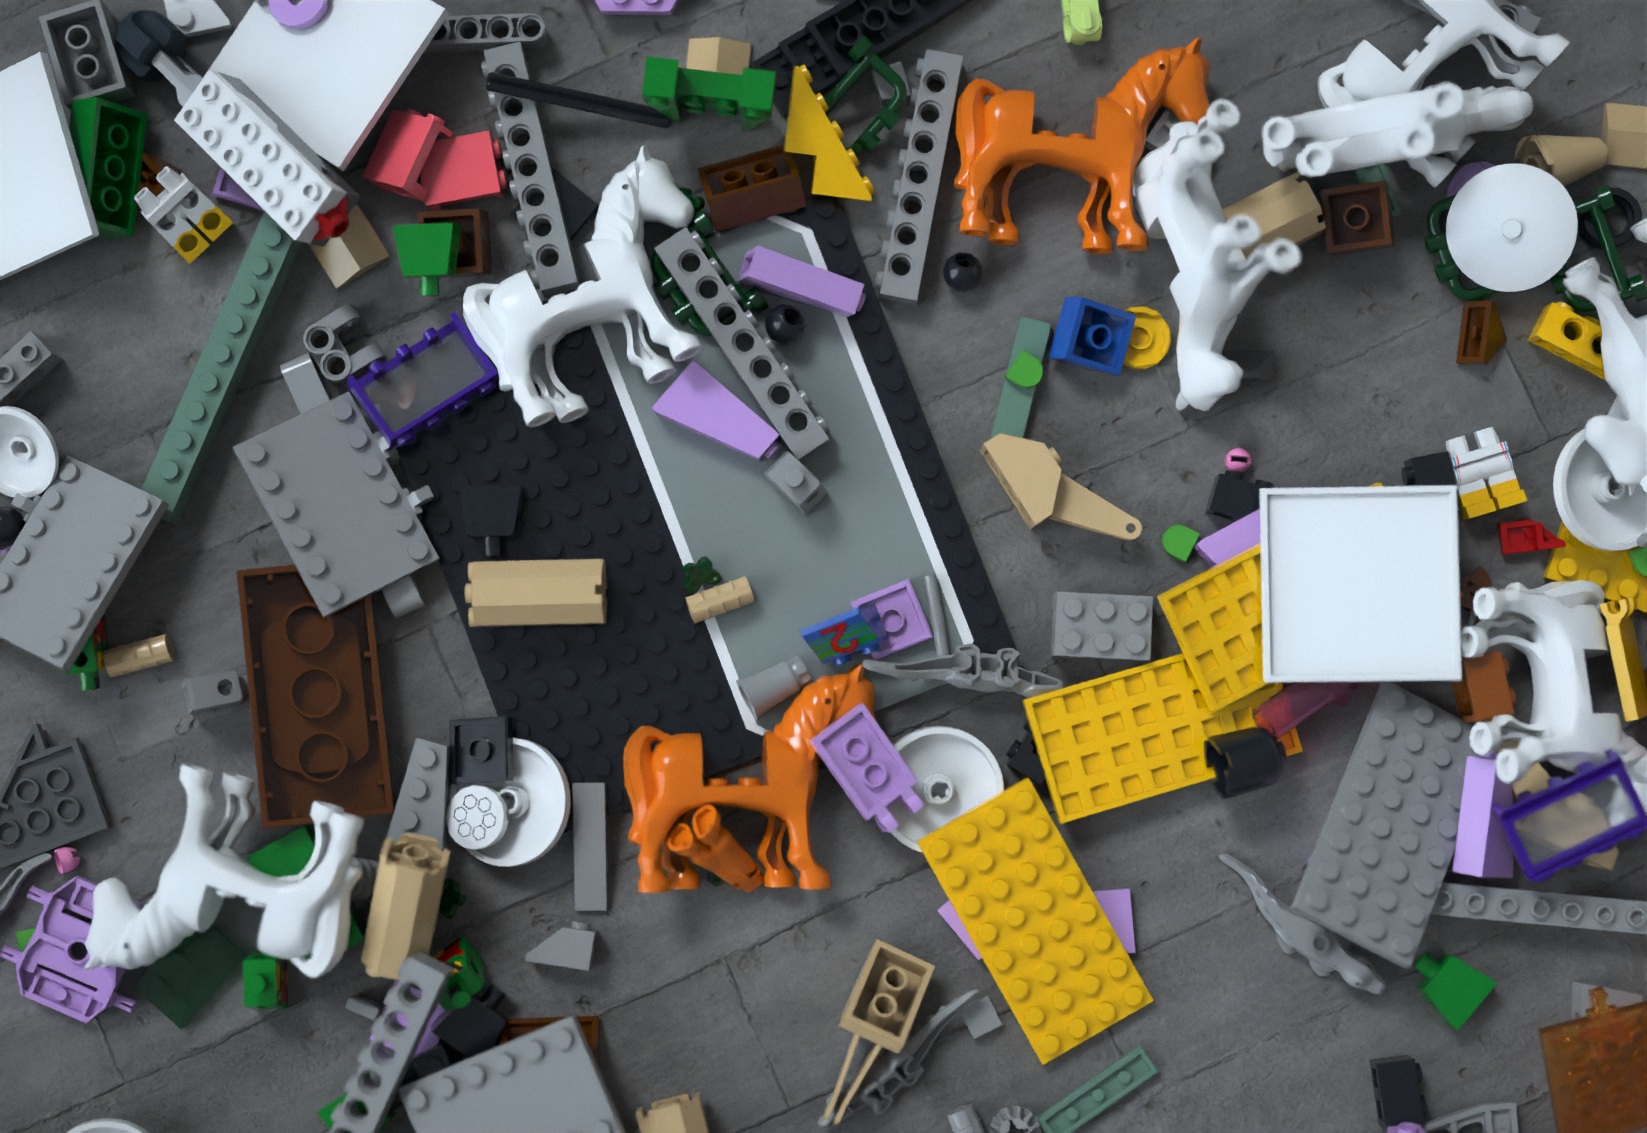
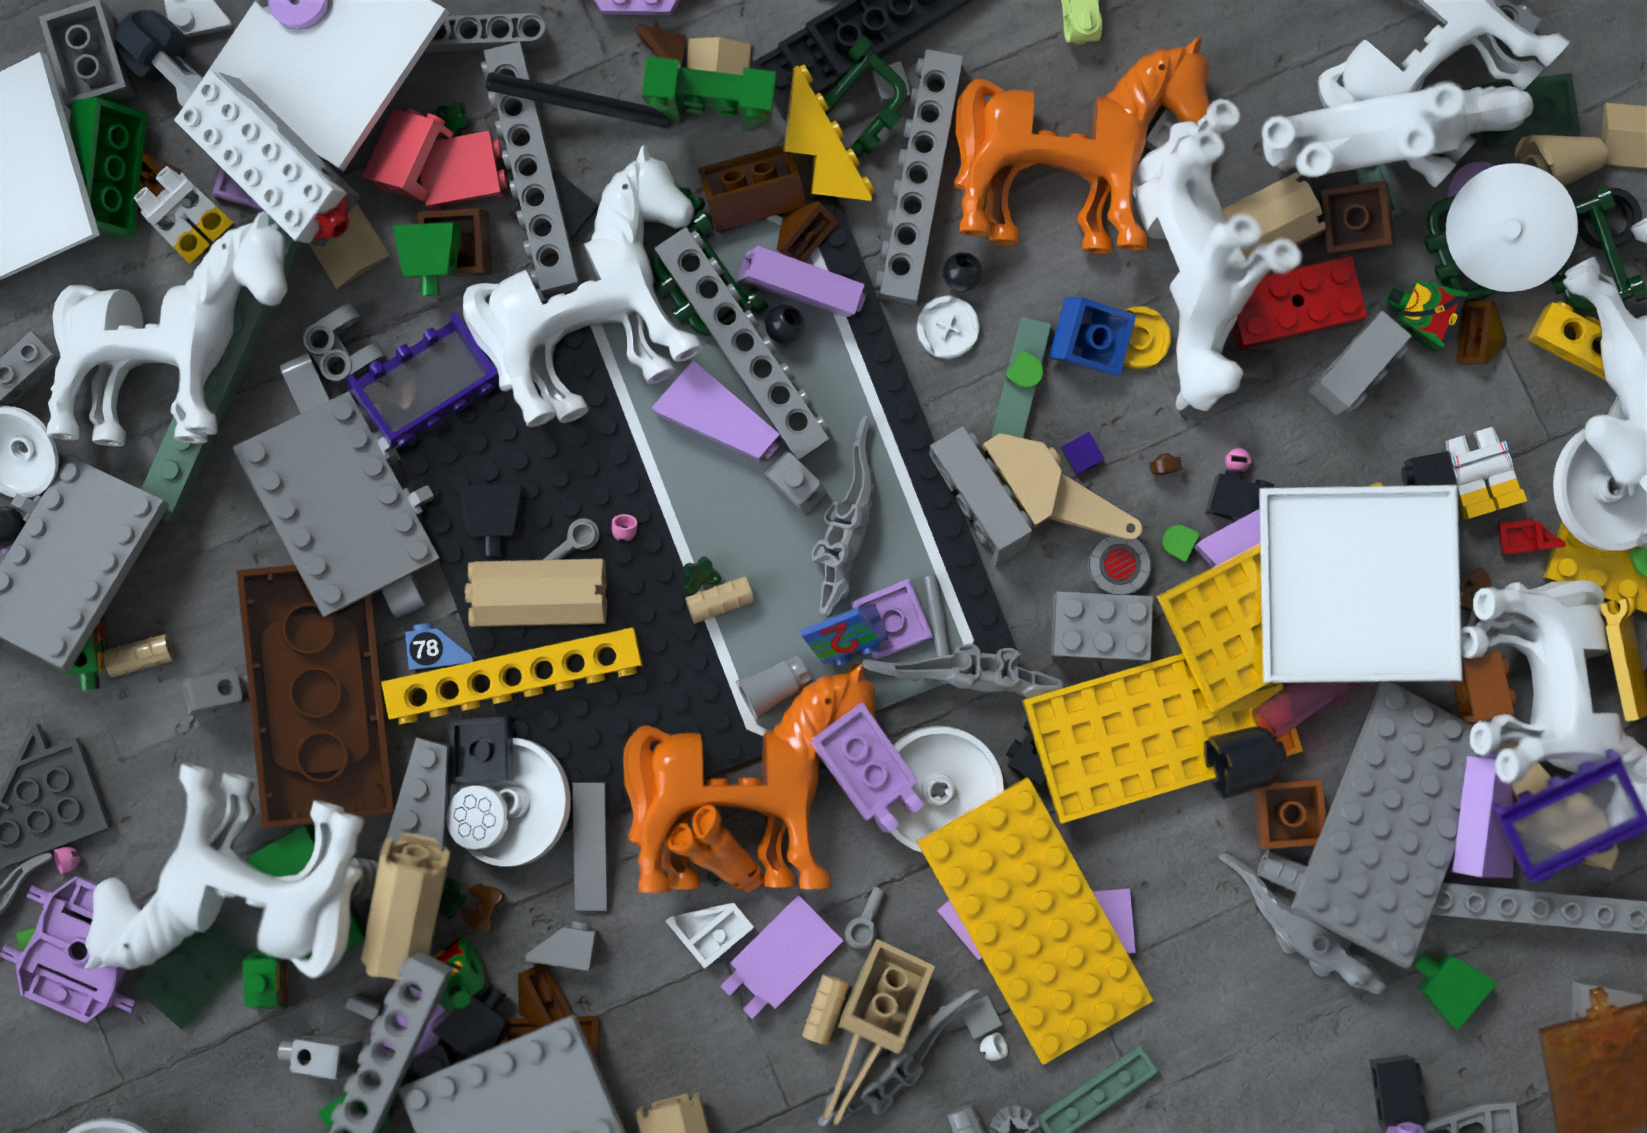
(192, 334): none -> white animal
(321, 1056): none -> light grey torso
(399, 691): none -> yellow brick
(434, 649): none -> medium blue slope
(454, 117): none -> dark green piece
(489, 900): none -> reddish brown piece
(541, 997): none -> reddish brown slope
(581, 535): none -> light grey plate
(621, 521): none -> bright pink hinge
(663, 42): none -> reddish brown slope
(711, 930): none -> white wing
(782, 956): none -> lavender tile
(805, 230): none -> reddish brown slope
(825, 1009): none -> tan axle
(846, 528): none -> light grey animal
(861, 931): none -> light grey plate
(947, 327): none -> white tile
(982, 494): none -> light grey wedge
(994, 1047): none -> white hinge
(1082, 453): none -> dark purple tile
(1119, 565): none -> tile
(1165, 464): none -> reddish brown tile
(1281, 870): none -> light grey axle
(1289, 813): none -> dark orange brick
(1327, 300): none -> red brick
(1361, 364): none -> light grey brick
(1427, 311): none -> torso
(1553, 111): none -> clear green plate

